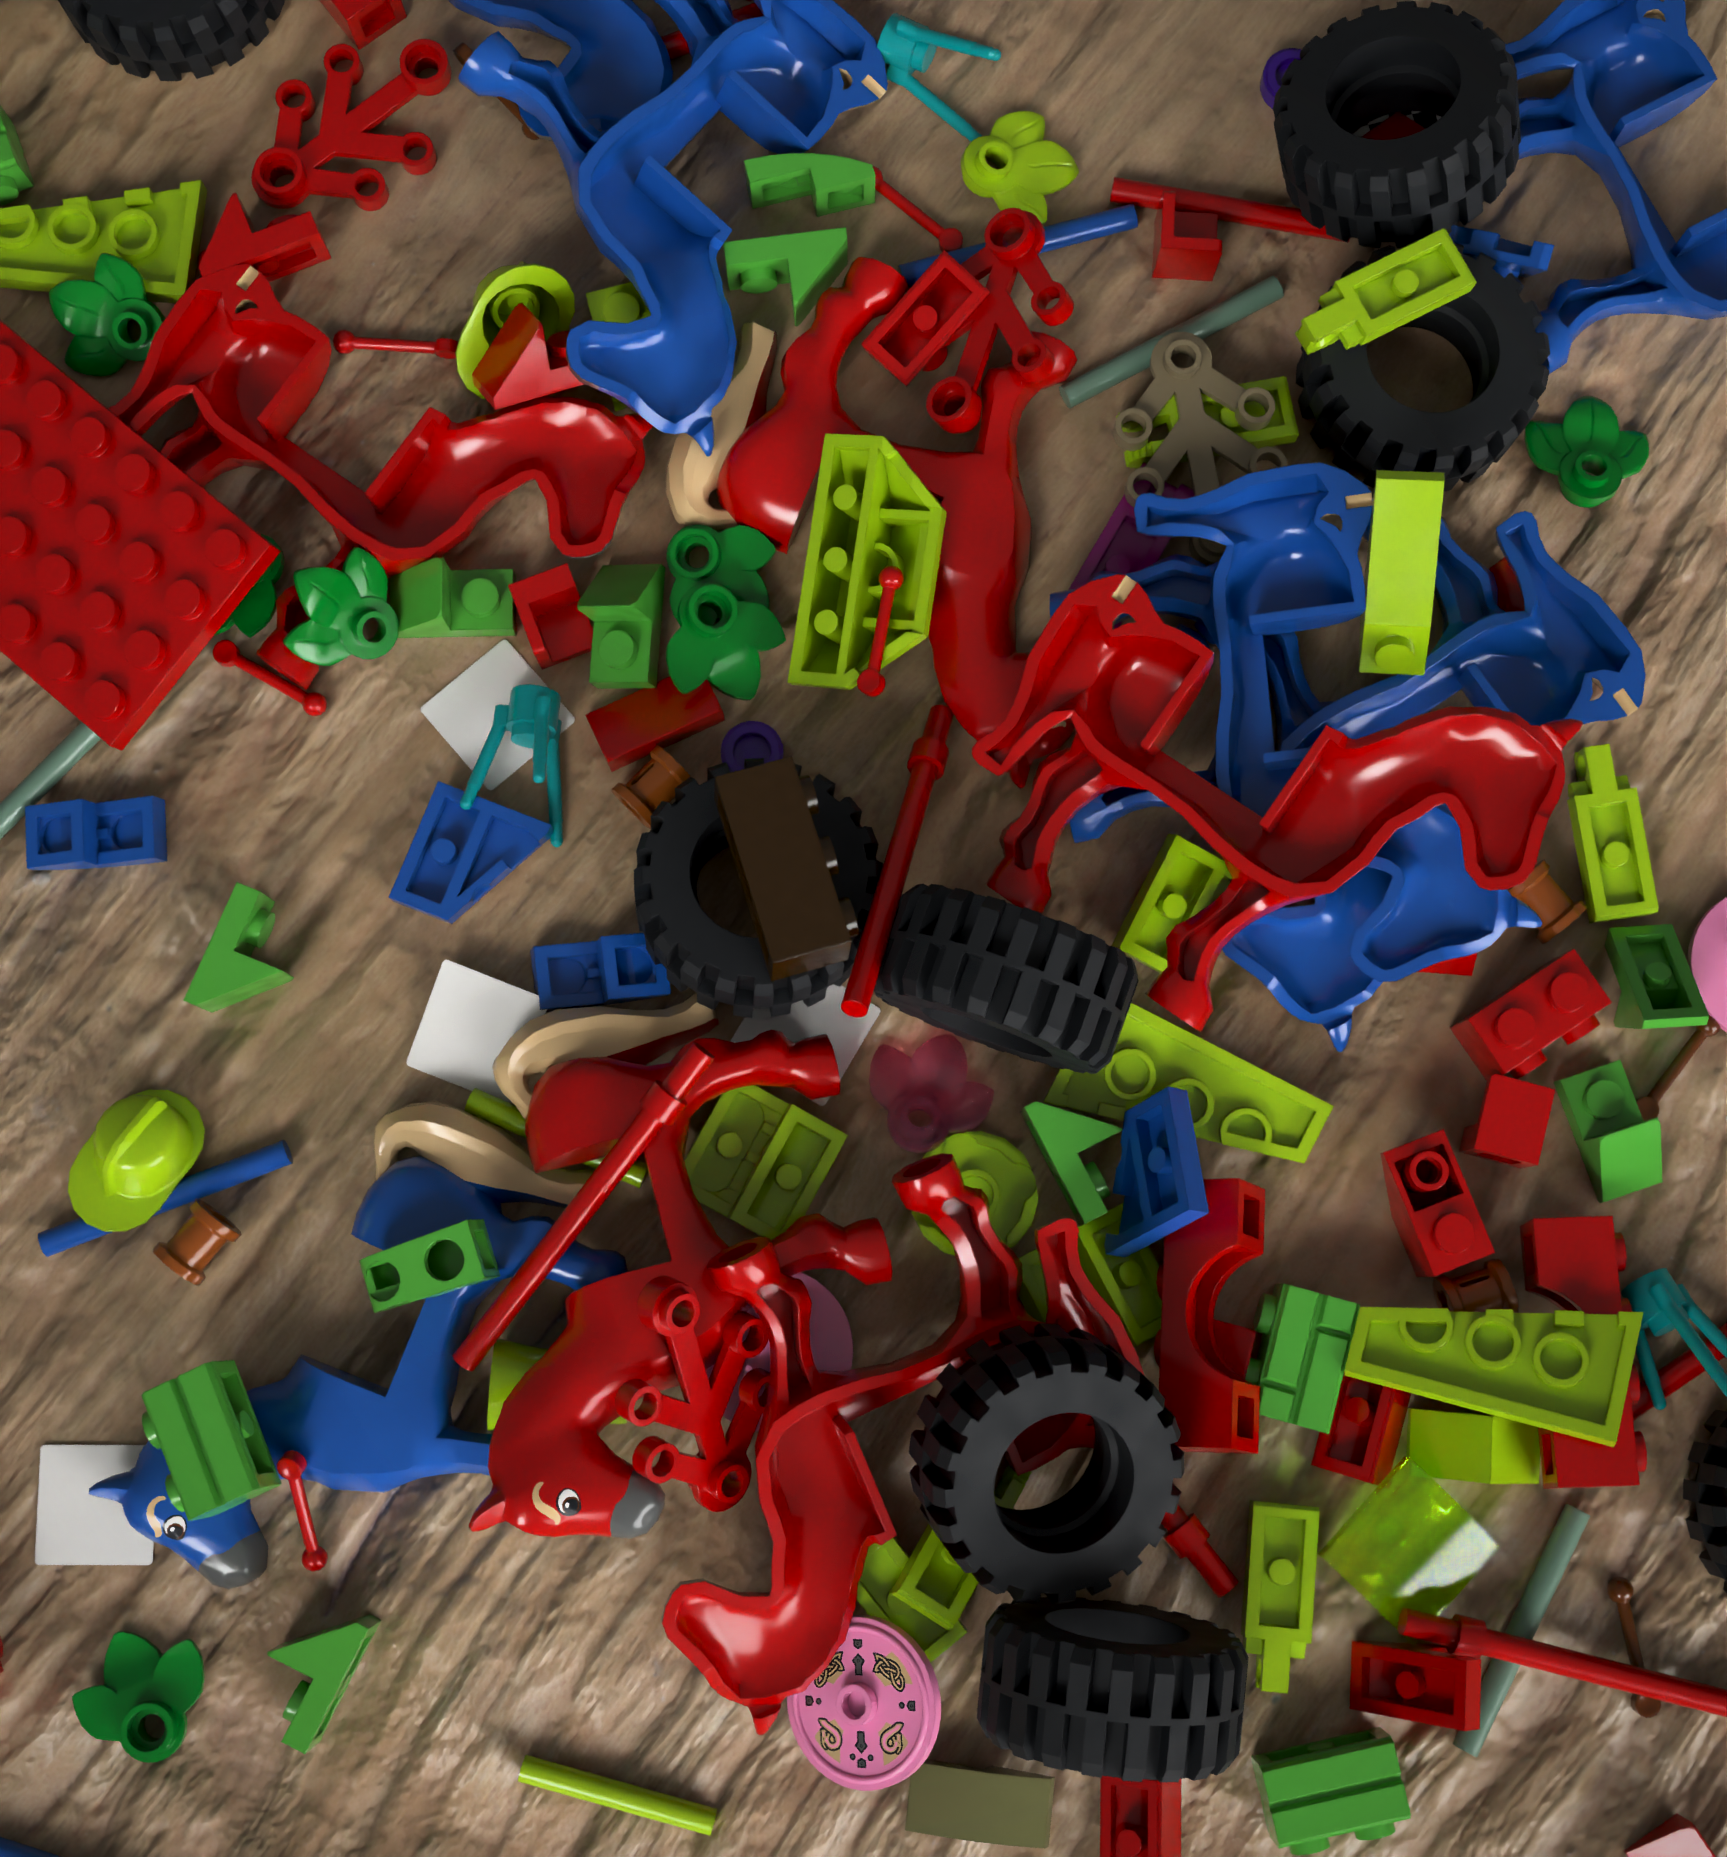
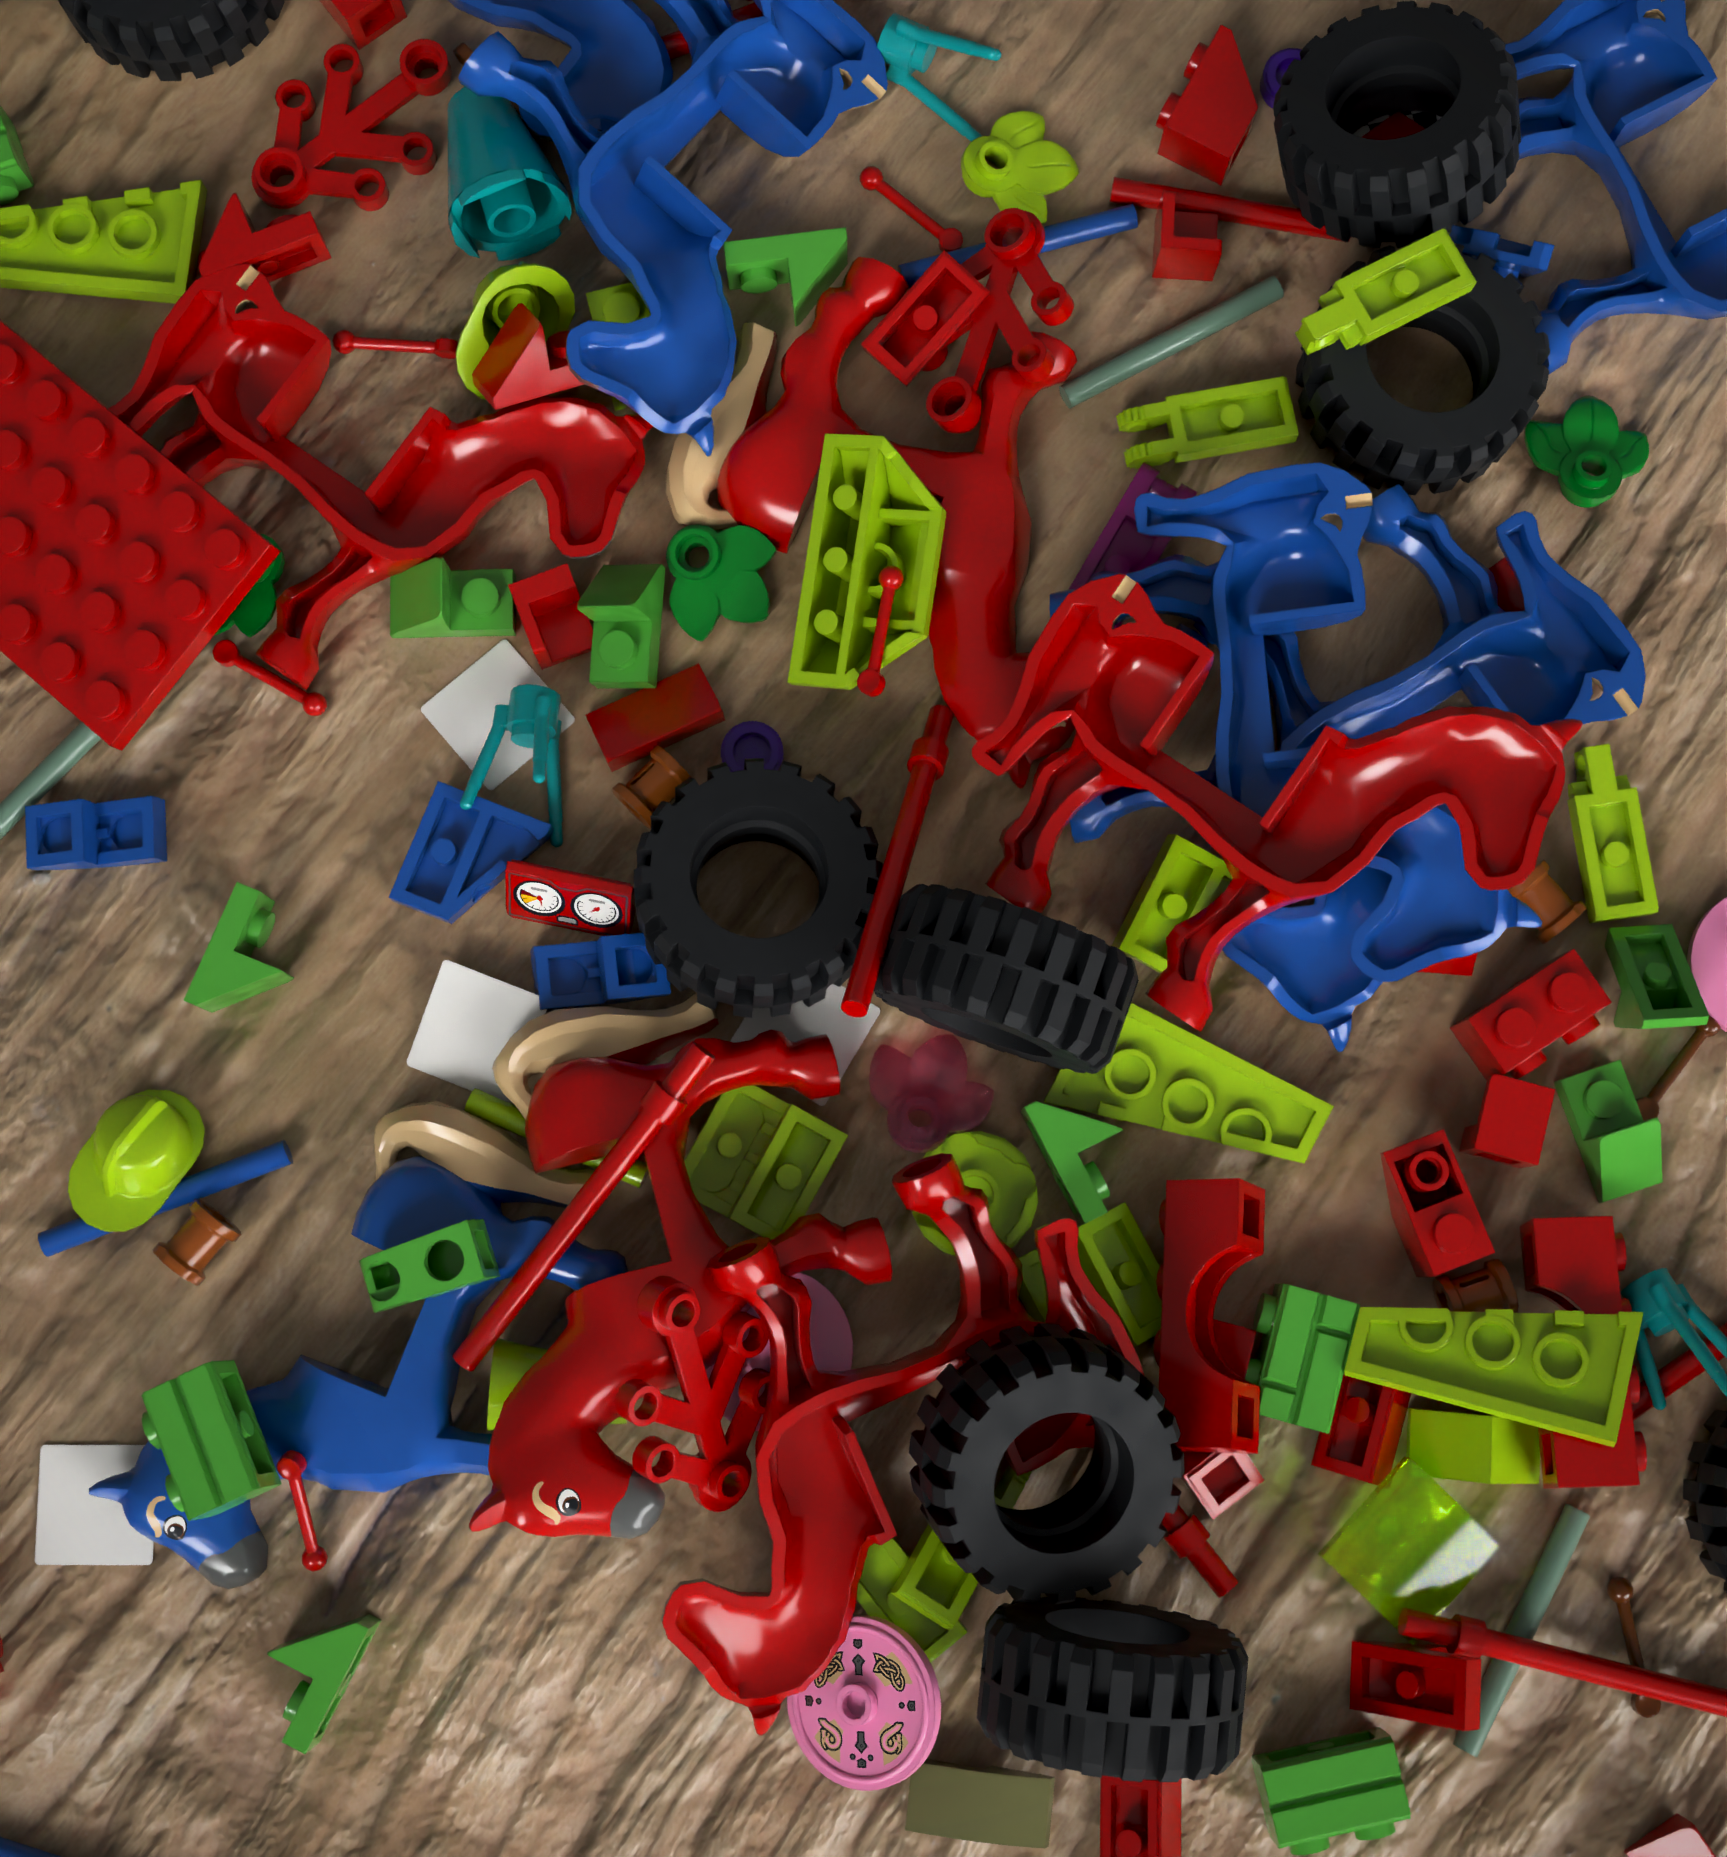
(99, 317): green plate -> none
(141, 1684): green plate -> none
(339, 607): green plate -> none
(499, 181): none -> teal cone
(569, 899): none -> slope
(617, 1795): lime bar -> none
(722, 651): green plate -> none
(785, 867): dark brown brick -> none
(831, 181): bright green slope -> none
(1157, 1172): blue wing -> none
(1195, 431): dark tan plant -> none
(1213, 114): none -> red slope
(1219, 1479): none -> red slope
(1279, 1588): lime hinge -> none
(1401, 572): lime slope -> none

